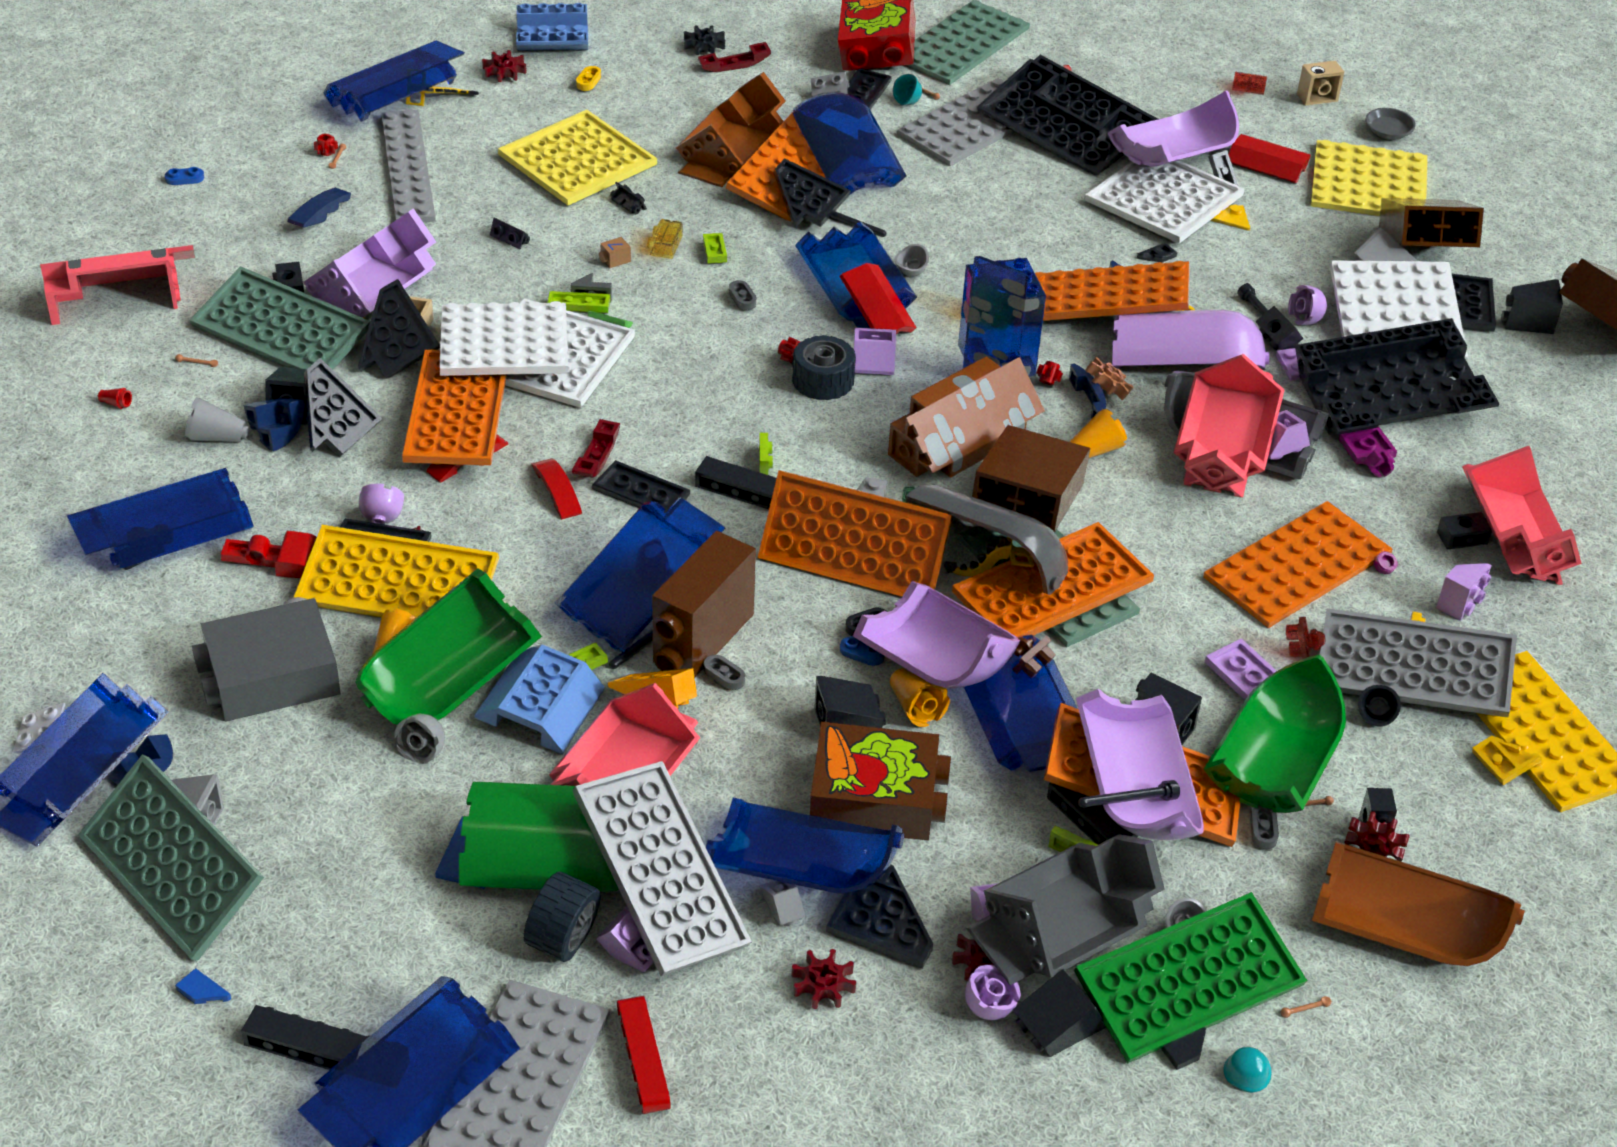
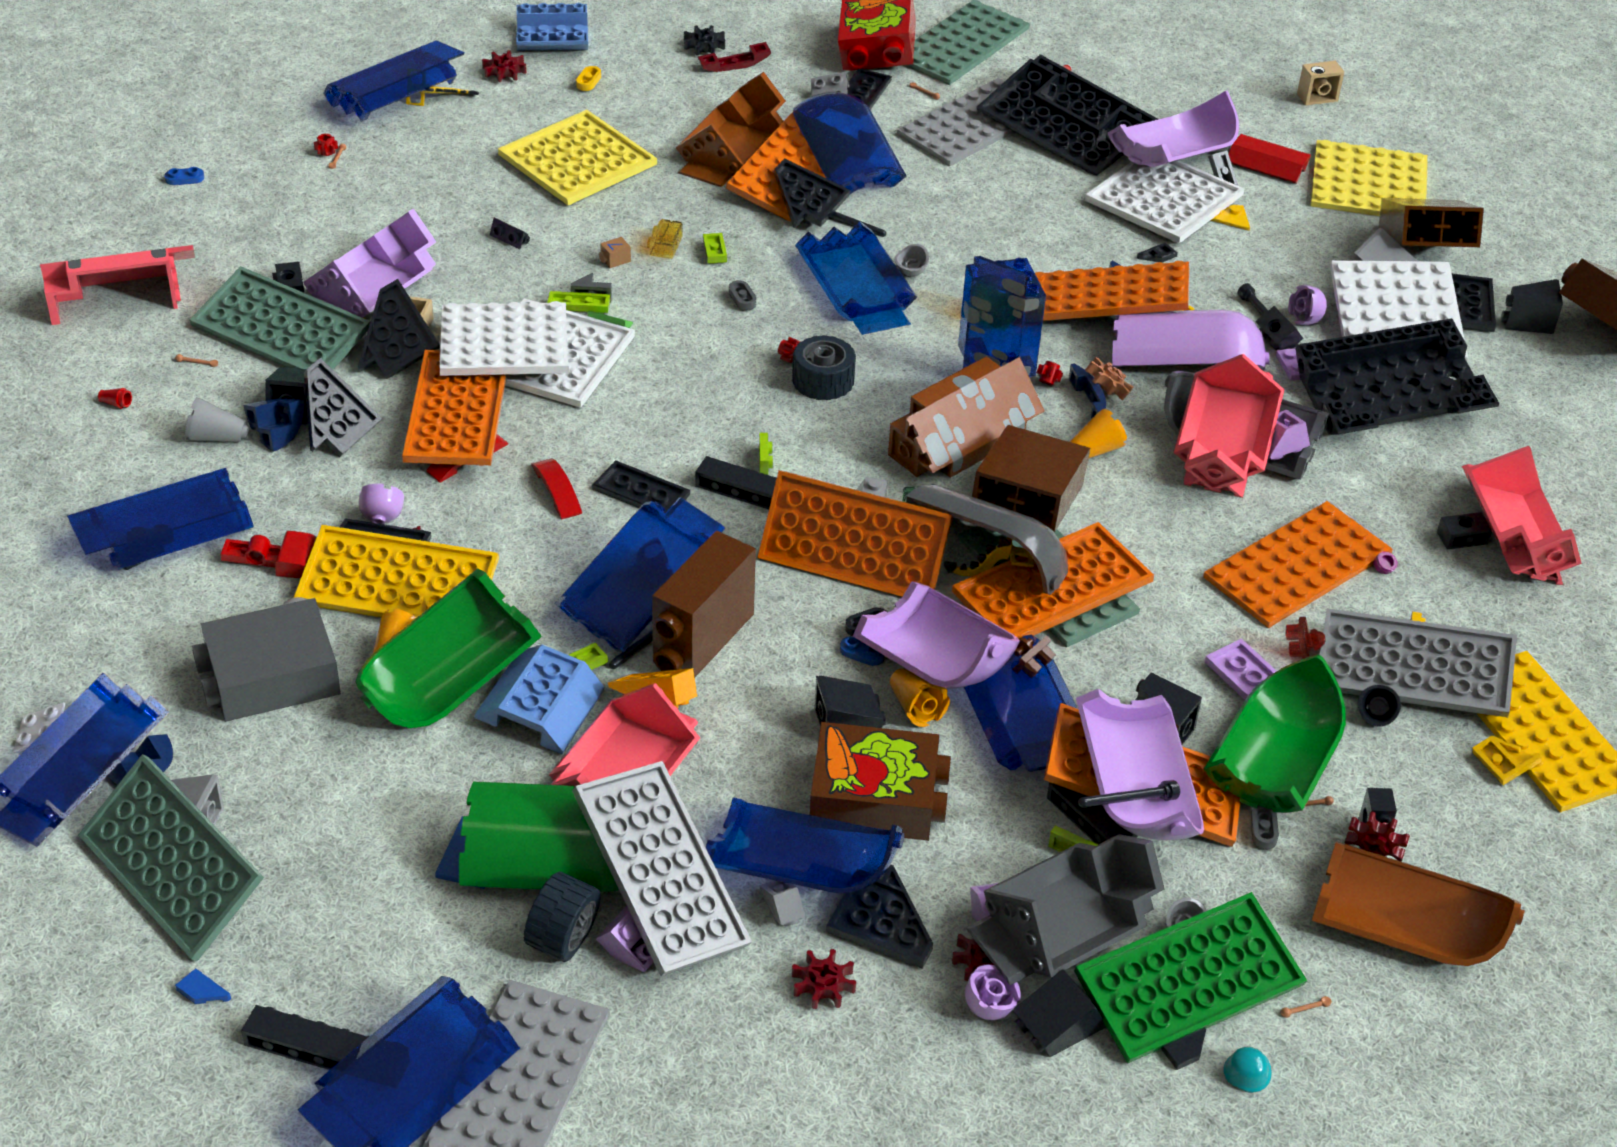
(318, 207): dark blue slope -> none
(408, 164): light grey plate -> none
(418, 732): light grey cylinder -> none
(599, 449): dark red slope -> none
(623, 193): black hinge -> none
(644, 1054): red beam -> none
(728, 673): dark grey plate -> none
(875, 351): lavender slope -> none
(877, 299): red slope -> none
(907, 88): teal helmet -> none
(1249, 82): clear red hips -> none
(1370, 448): magenta plate -> none
(1390, 123): dark grey piece -> none
(1463, 589): lavender slope -> none

